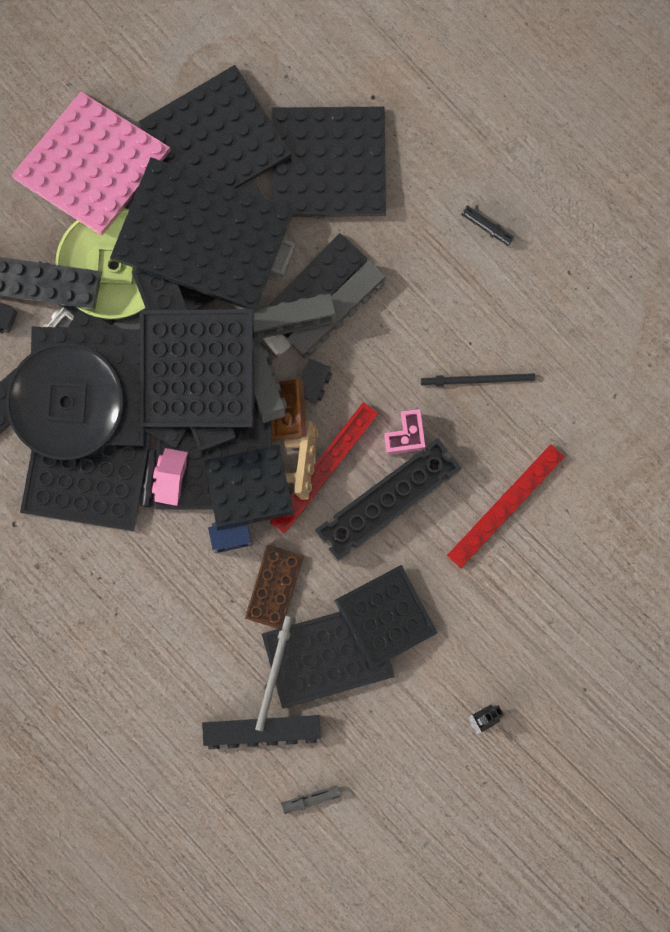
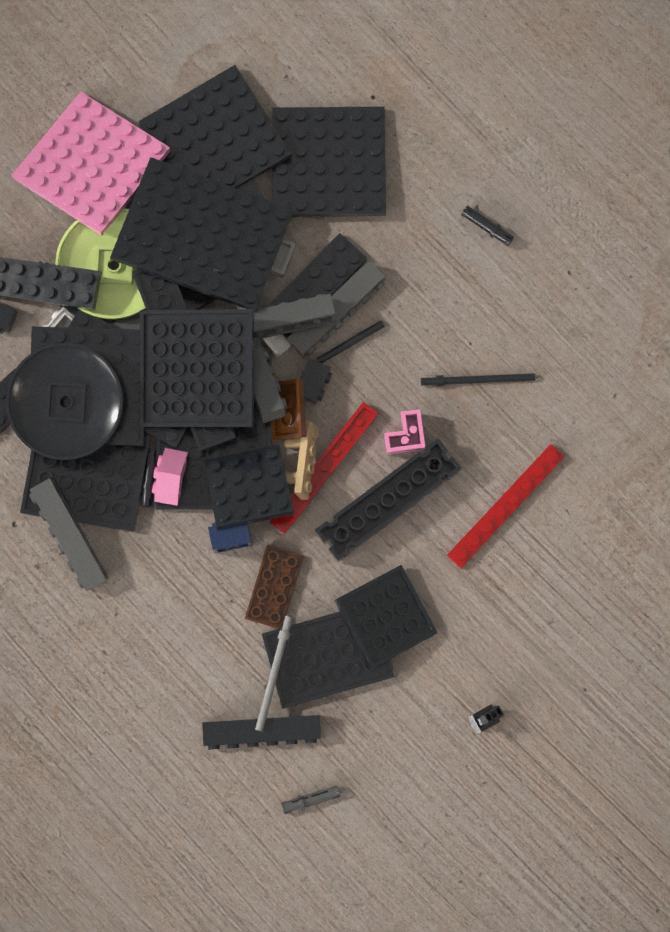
(68, 533): none -> dark grey brick
(350, 342): none -> black bar

